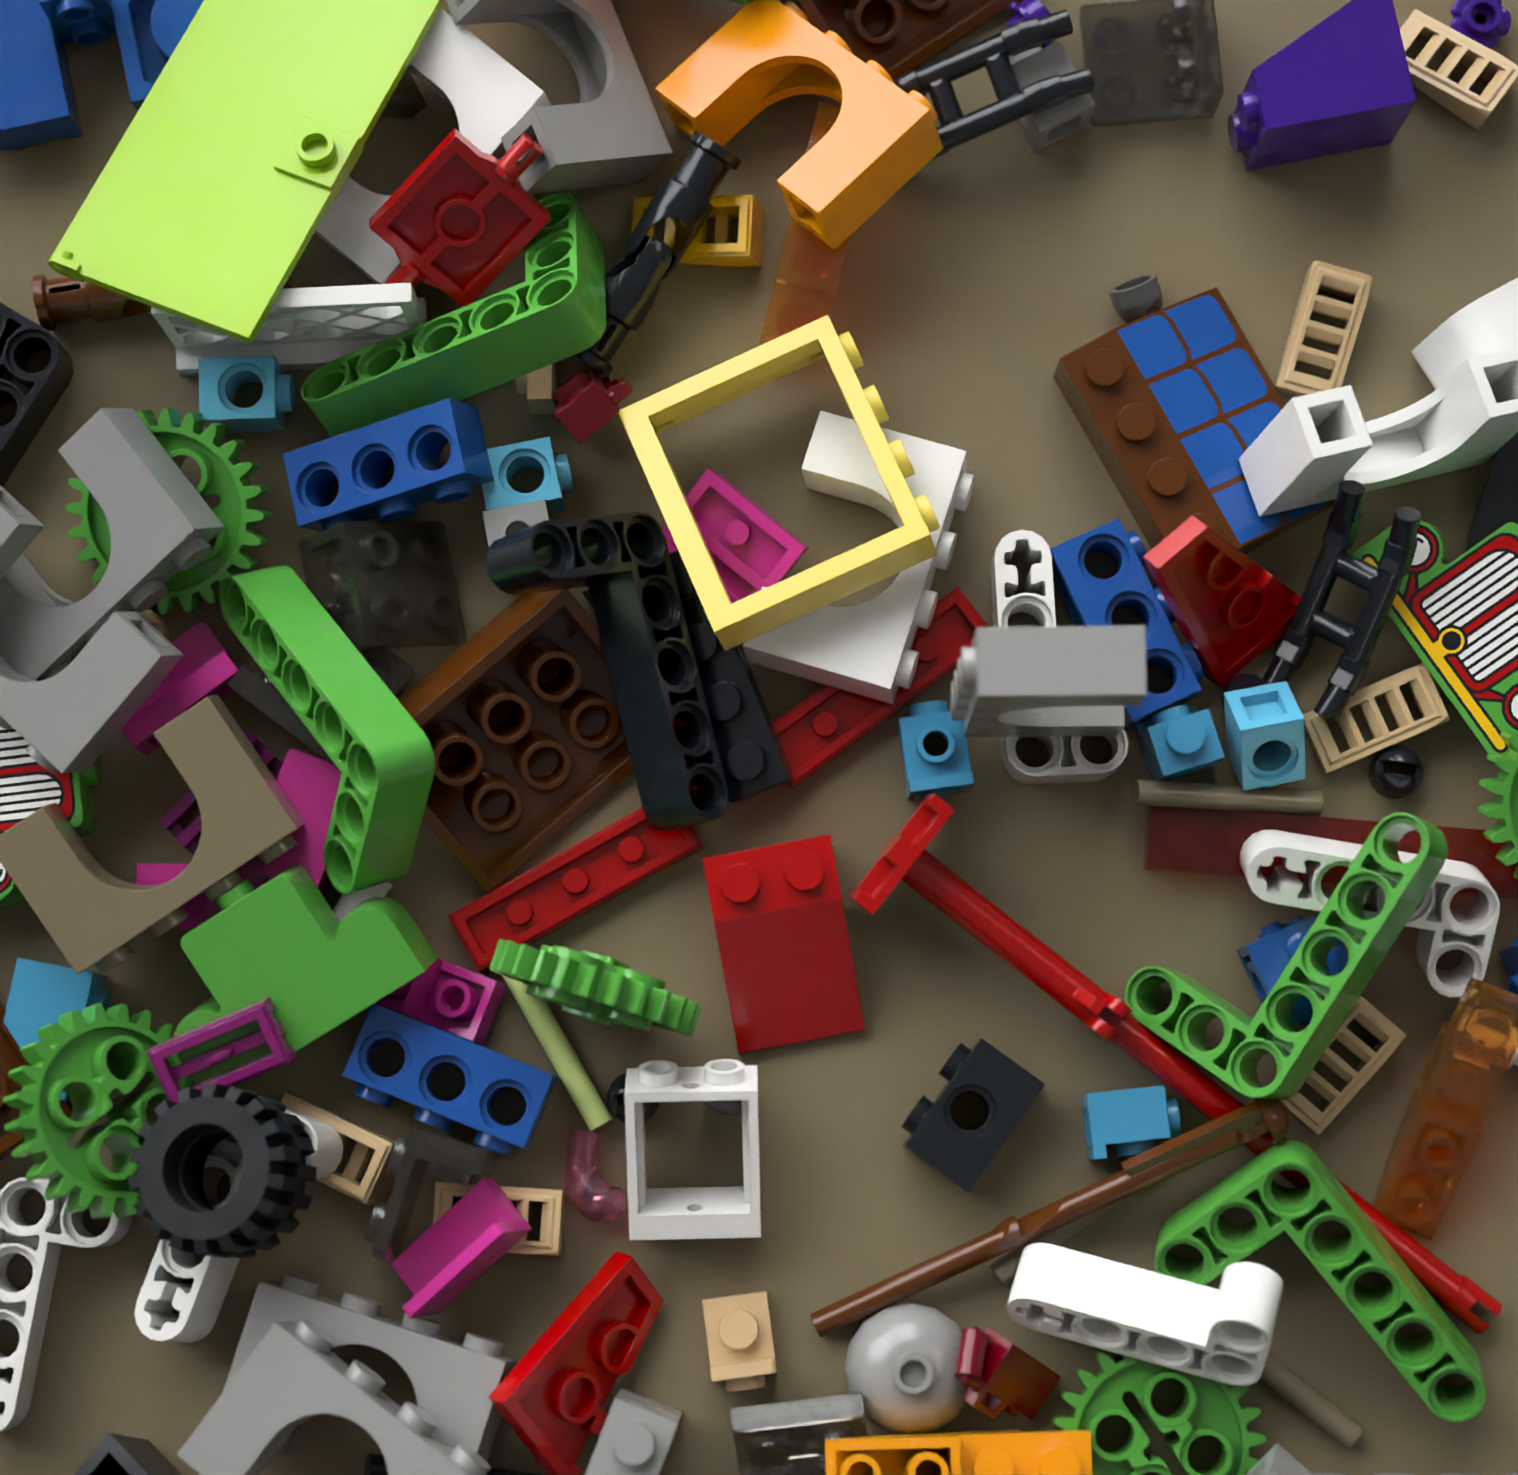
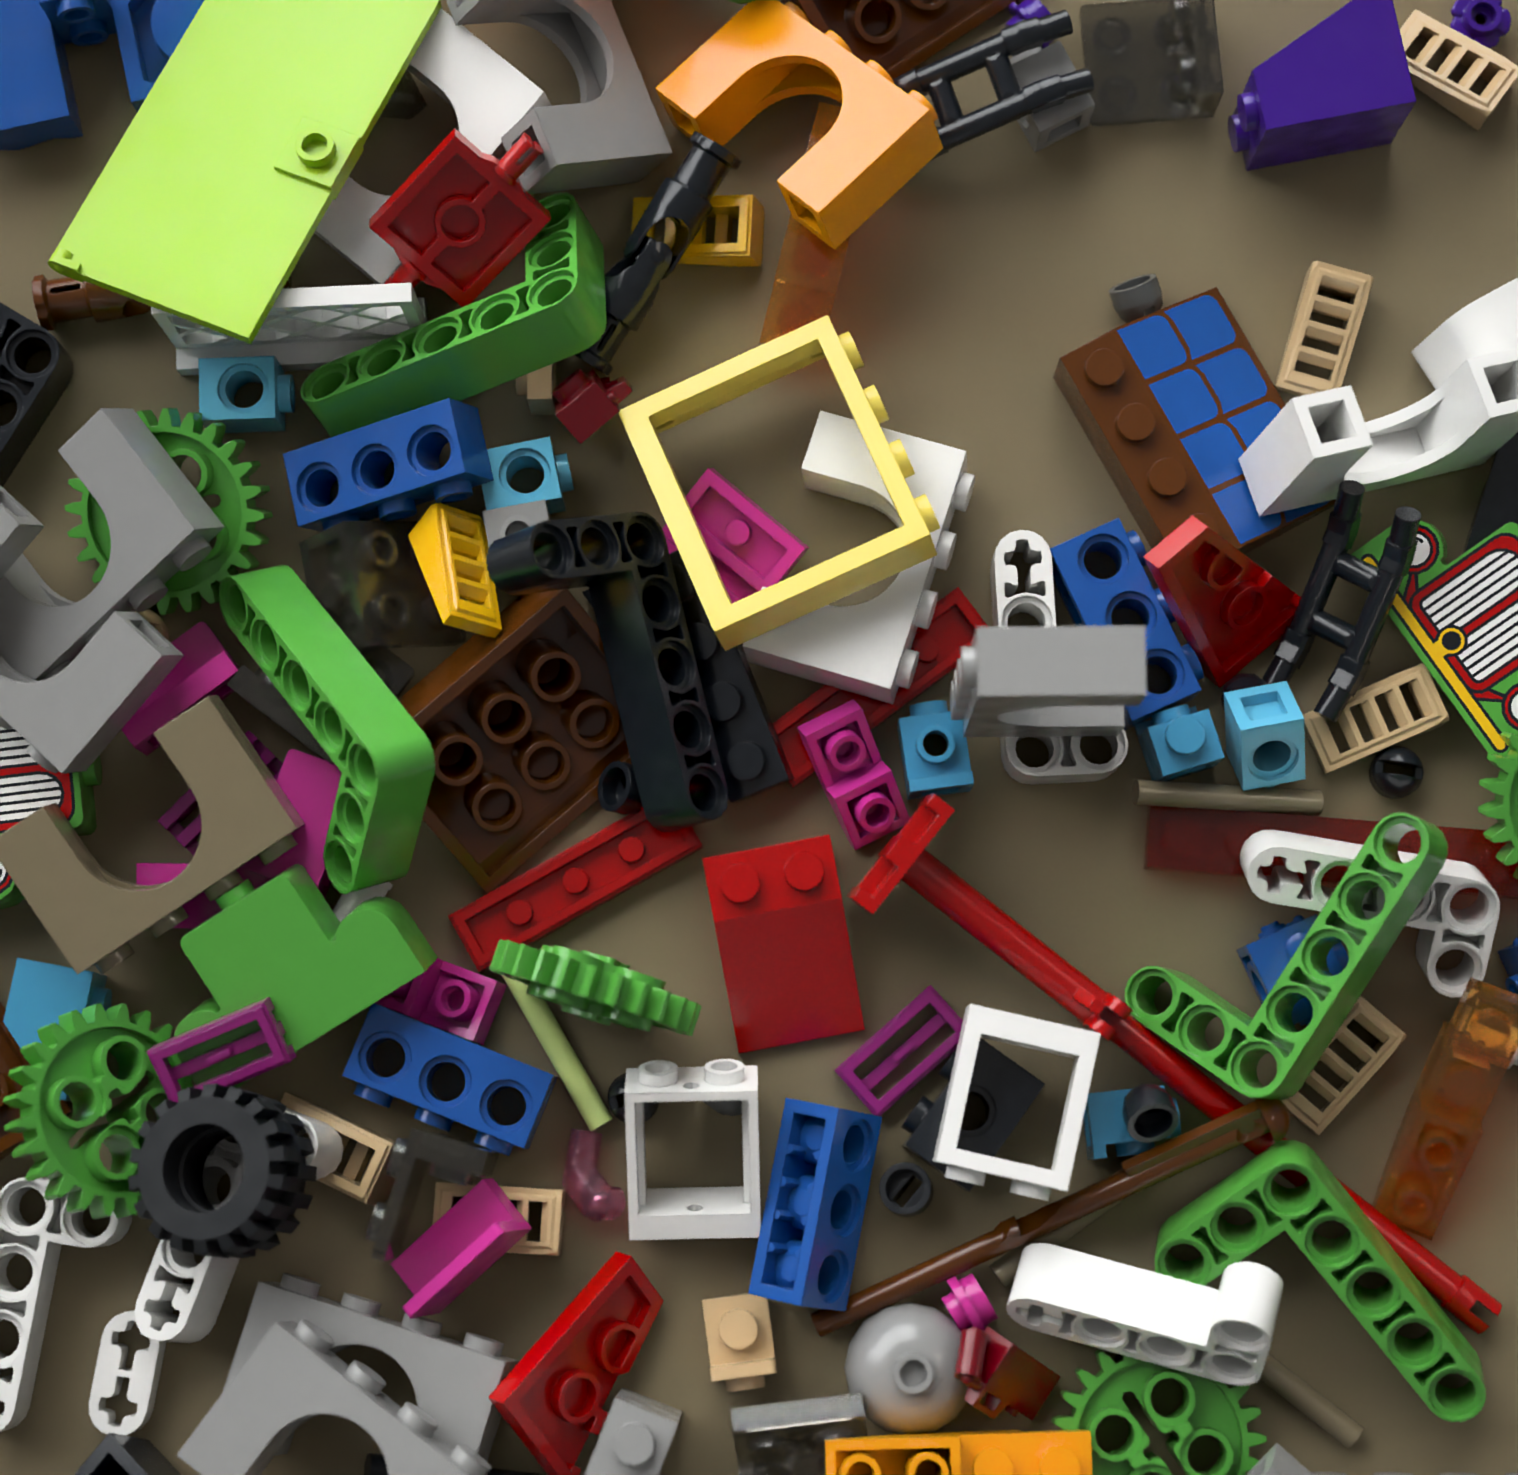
(109, 1377): none -> white beam
(452, 557): none -> yellow slope
(619, 789): none -> black hinge
(815, 1205): none -> blue brick
(853, 774): none -> dark pink slope
(862, 1088): none -> magenta tile
(896, 1182): none -> black hinge
(968, 1303): none -> dark pink plate
(1031, 1034): none -> white window
(1149, 1113): none -> black hinge

